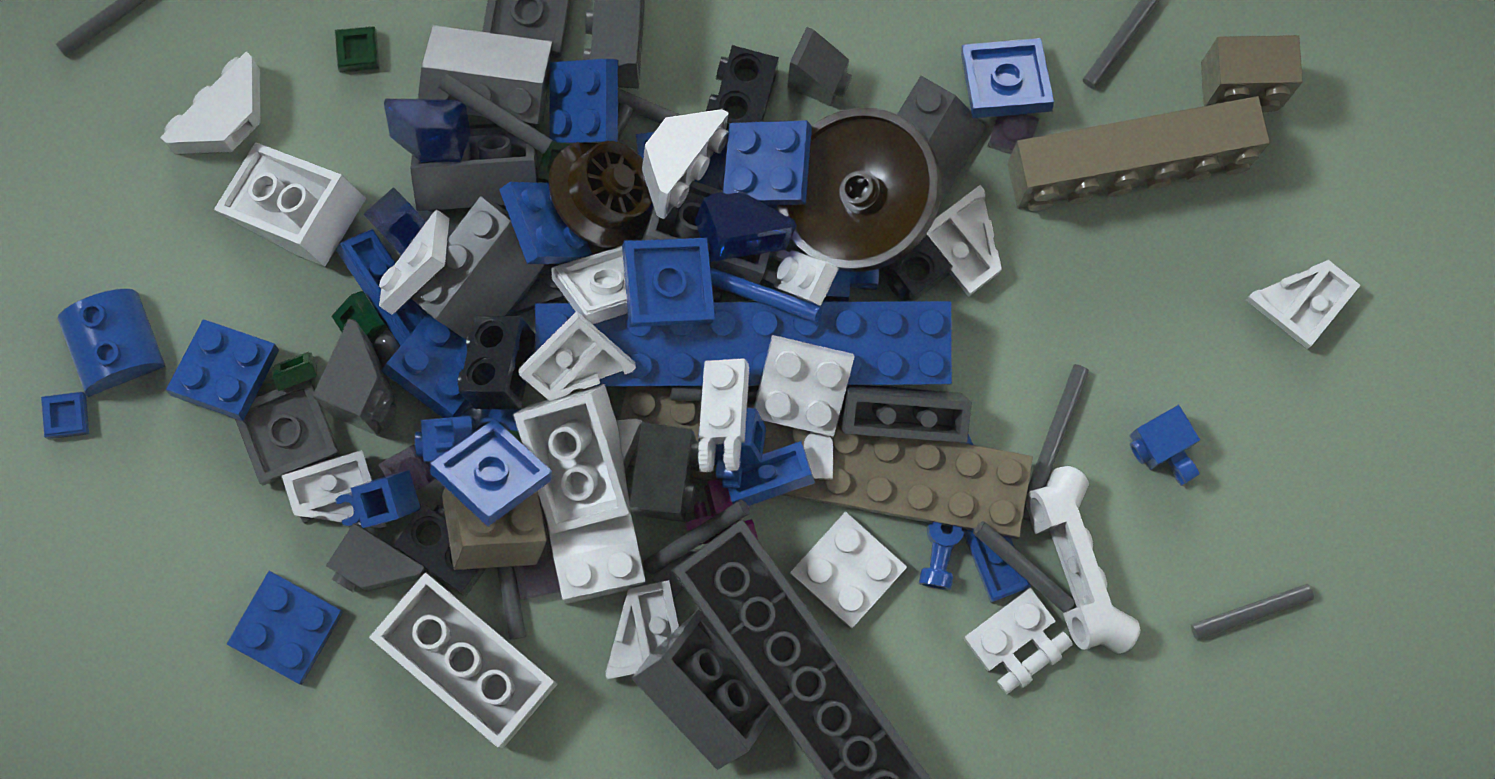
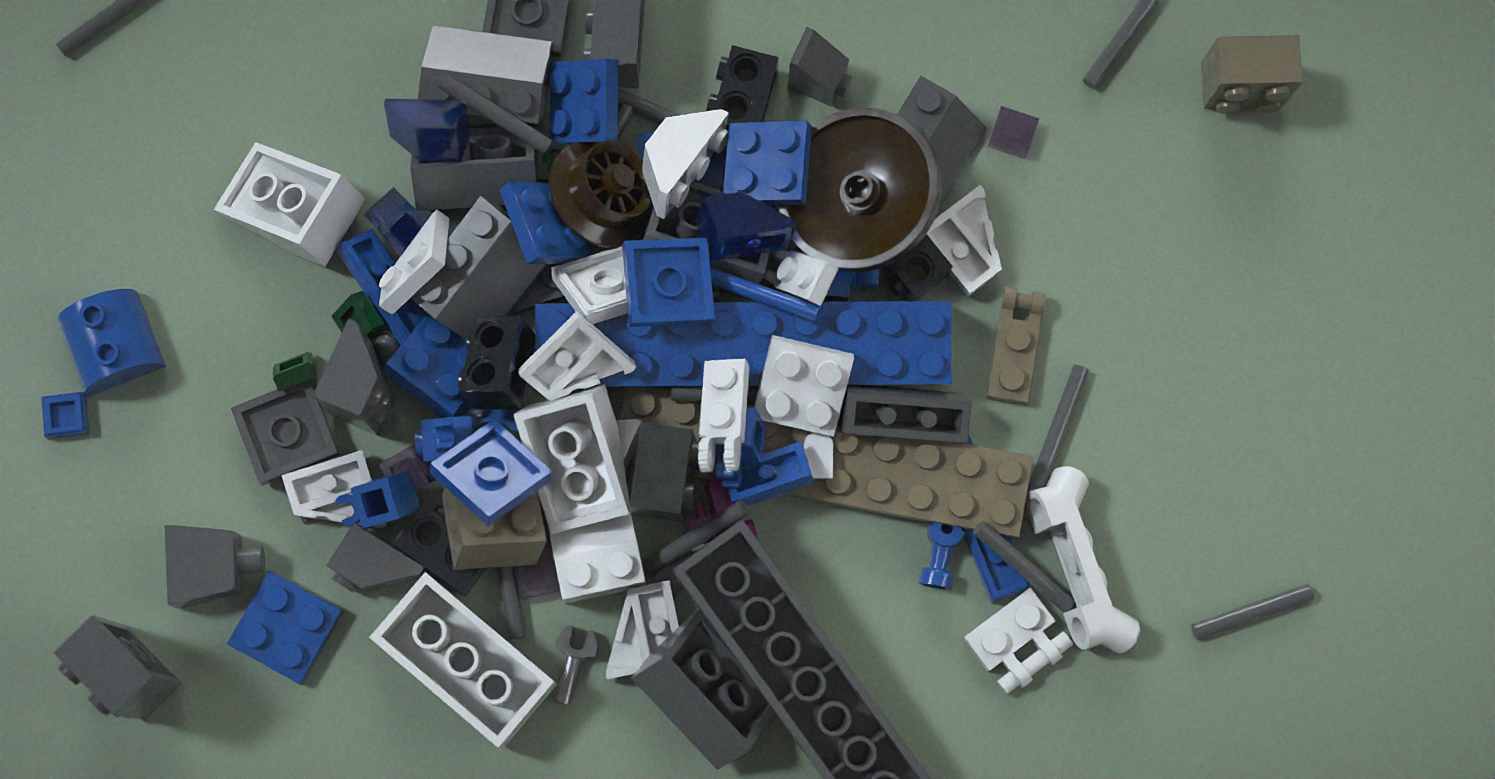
(116, 669): none -> dark grey brick
(206, 564): none -> dark grey torso
(220, 113): white slope -> none
(222, 370): blue plate -> none
(357, 49): dark green tile -> none
(572, 662): none -> flat silver bar
(848, 570): white plate -> none
(1007, 78): plate -> none
(1015, 347): none -> dark tan plate
(1137, 153): dark tan brick -> none
(1166, 440): blue brick -> none
(1306, 301): white wing -> none

